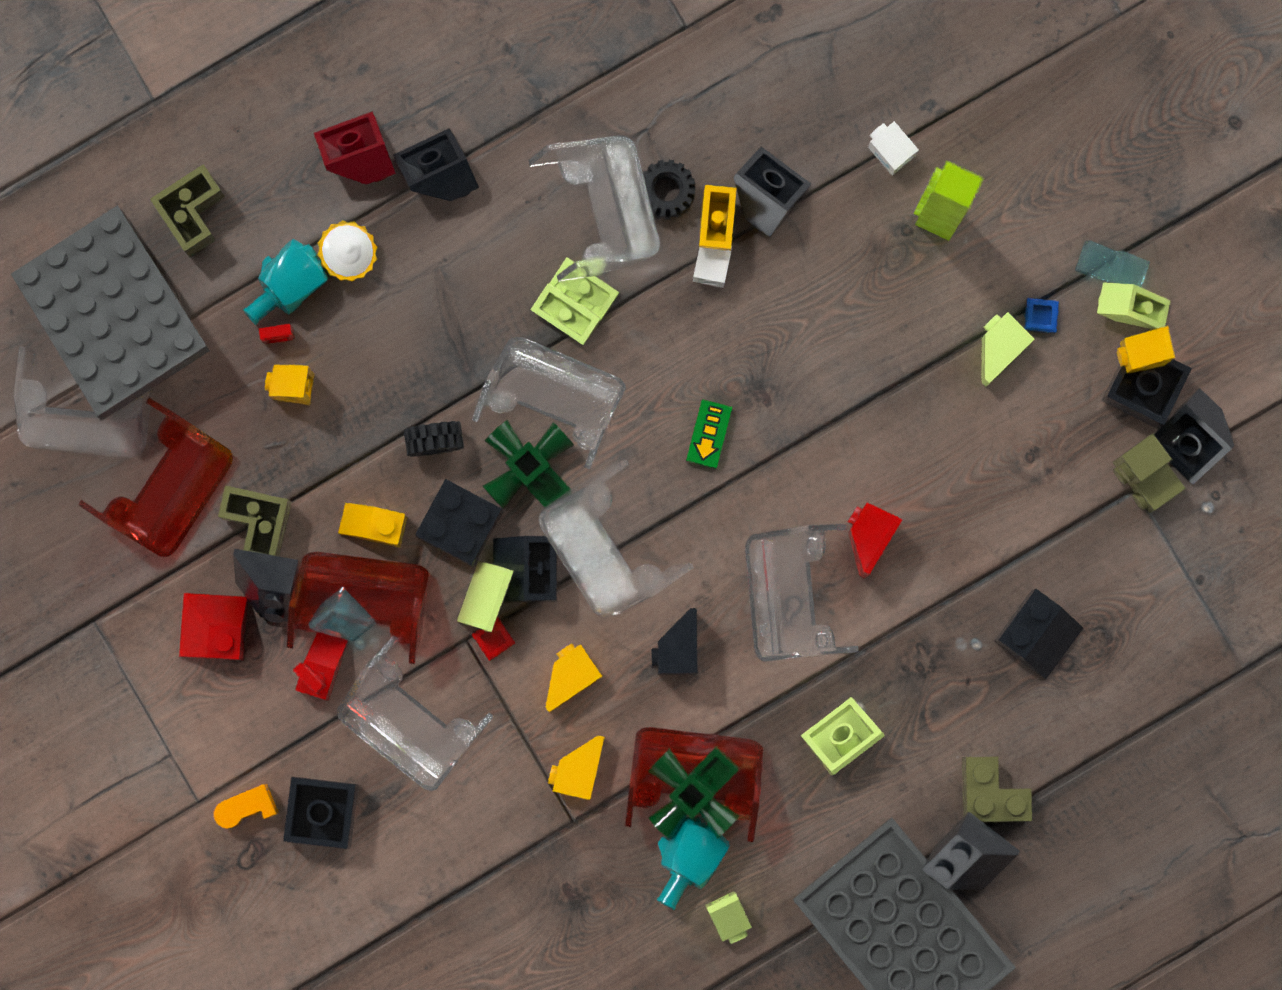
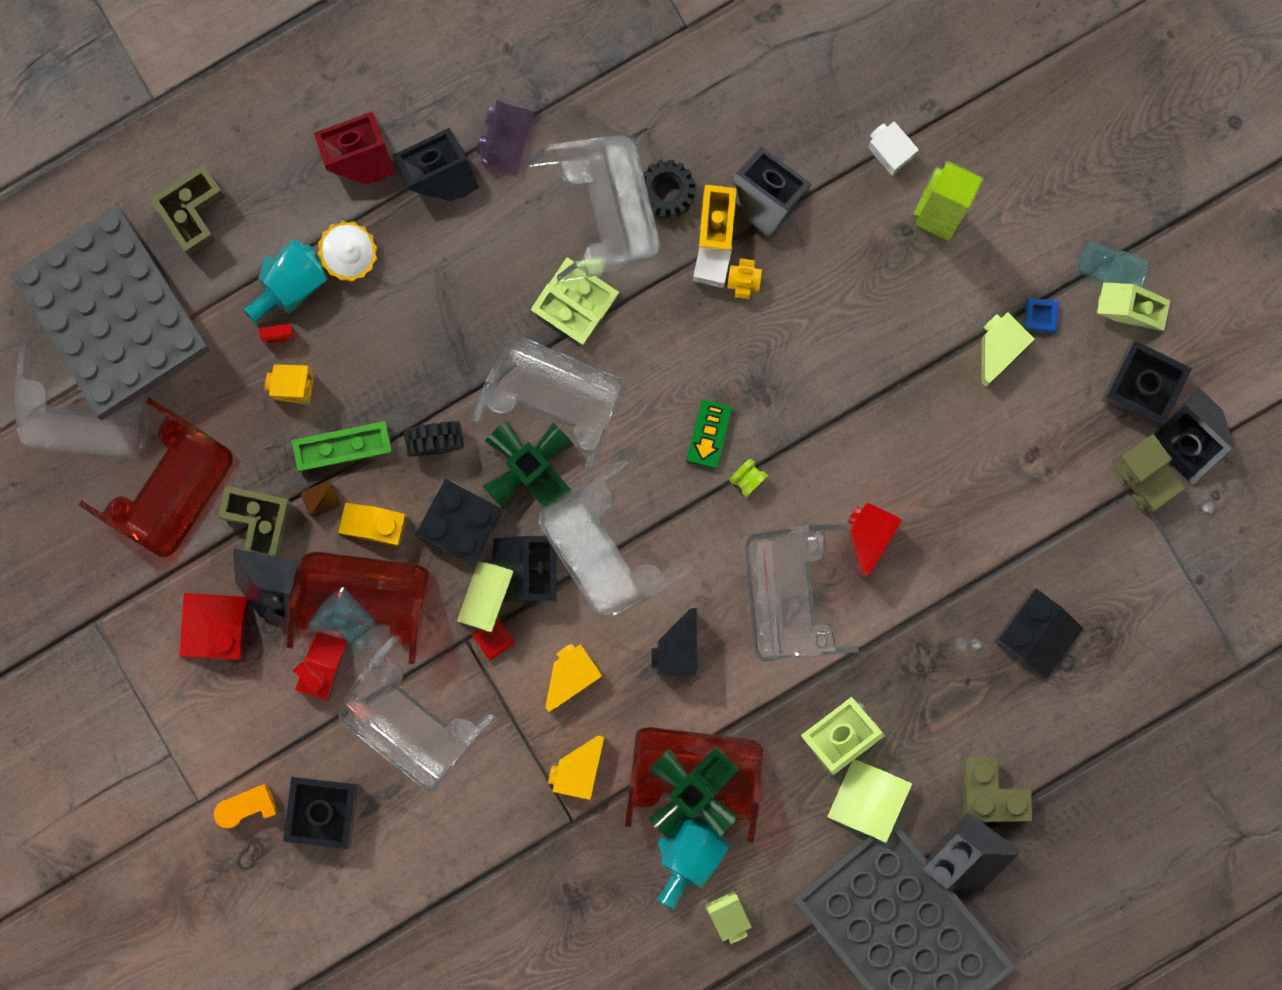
(320, 499): none -> reddish brown slope
(341, 446): none -> bright green plate
(506, 136): none -> clear purple bracket
(744, 278): none -> yellow gear
(748, 477): none -> lime wheel
(869, 800): none -> yellowish green slope
(1146, 350): yellow slope -> none

